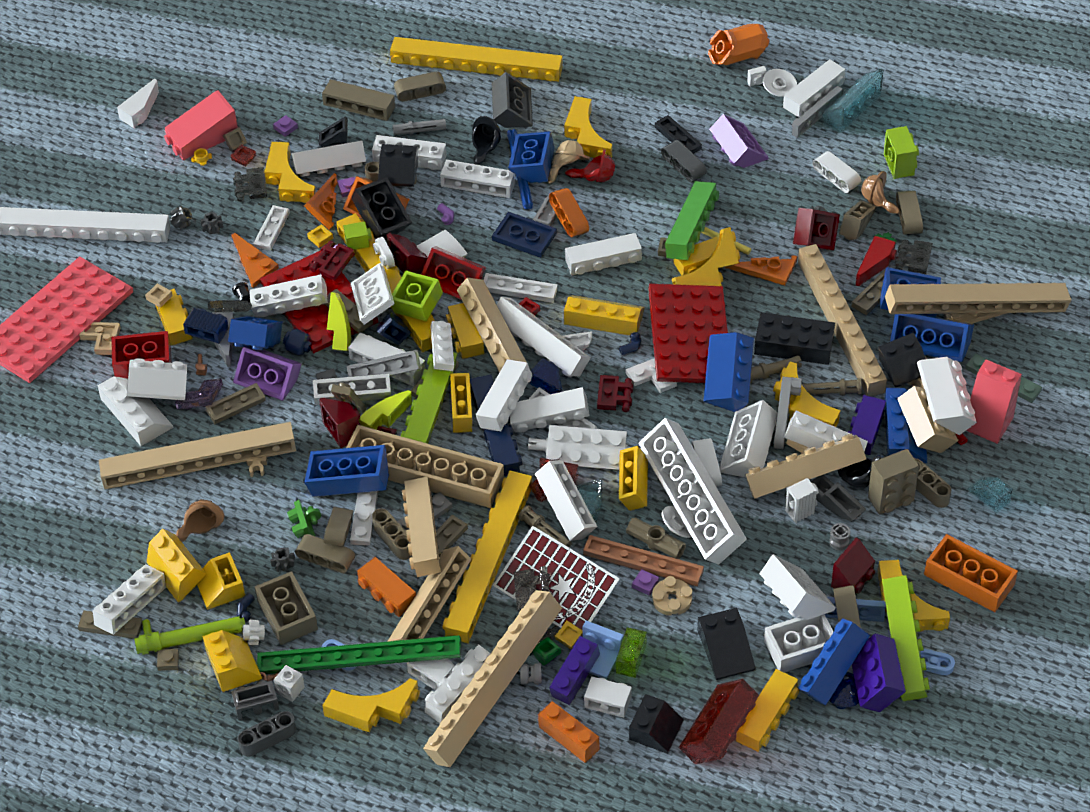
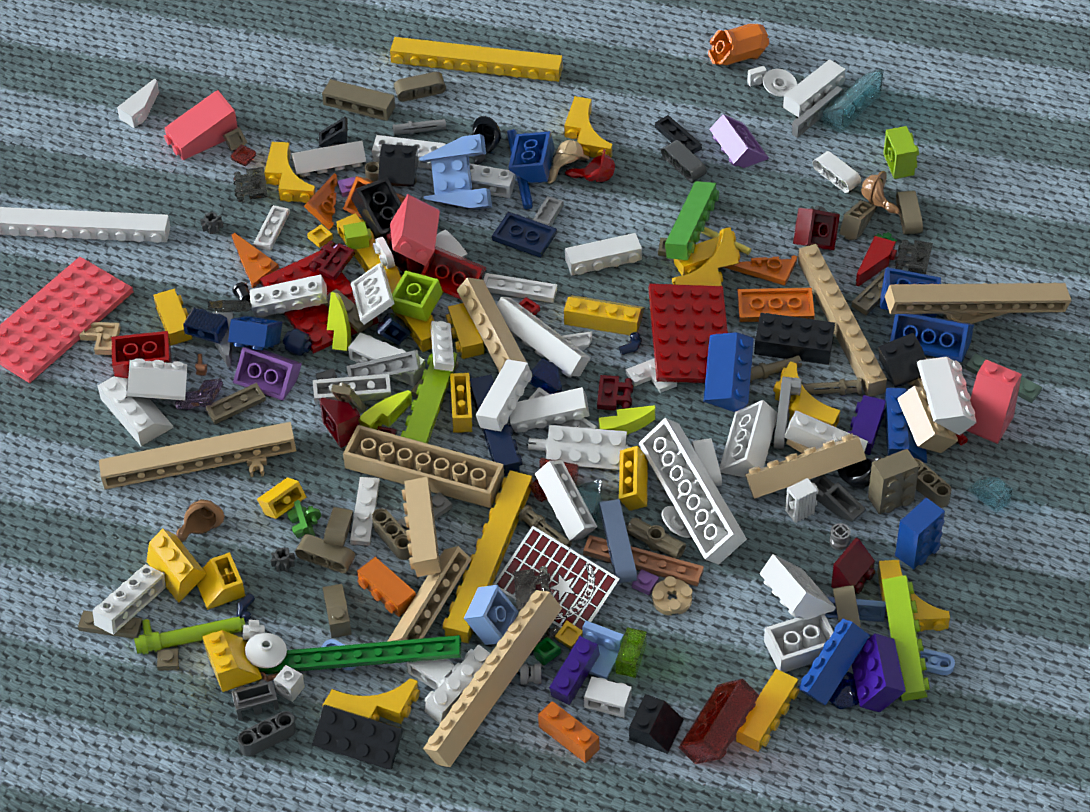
(158, 295): tan plate -> none
(180, 217): dark grey gear -> none
(201, 156): yellow plate -> none
(265, 656): none -> white dish
(281, 498): none -> yellow brick
(285, 126): medium lavender plate -> none
(286, 608): dark tan brick -> none
(337, 610): none -> dark tan slope
(347, 471): blue slope -> none
(357, 737): none -> black plate
(415, 229): none -> coral slope
(448, 214): medium lavender arm -> none
(450, 532): dark tan plate -> none
(453, 174): none -> light blue wedge
(490, 614): none -> light blue brick
(511, 102): dark grey slope -> none
(569, 212): orange beam -> none
(617, 541): none -> sand blue beam
(628, 419): none -> neon yellow slope
(726, 643): black slope -> none
(779, 301): none -> orange plate
(920, 533): none -> blue brick
(970, 573): orange brick -> none

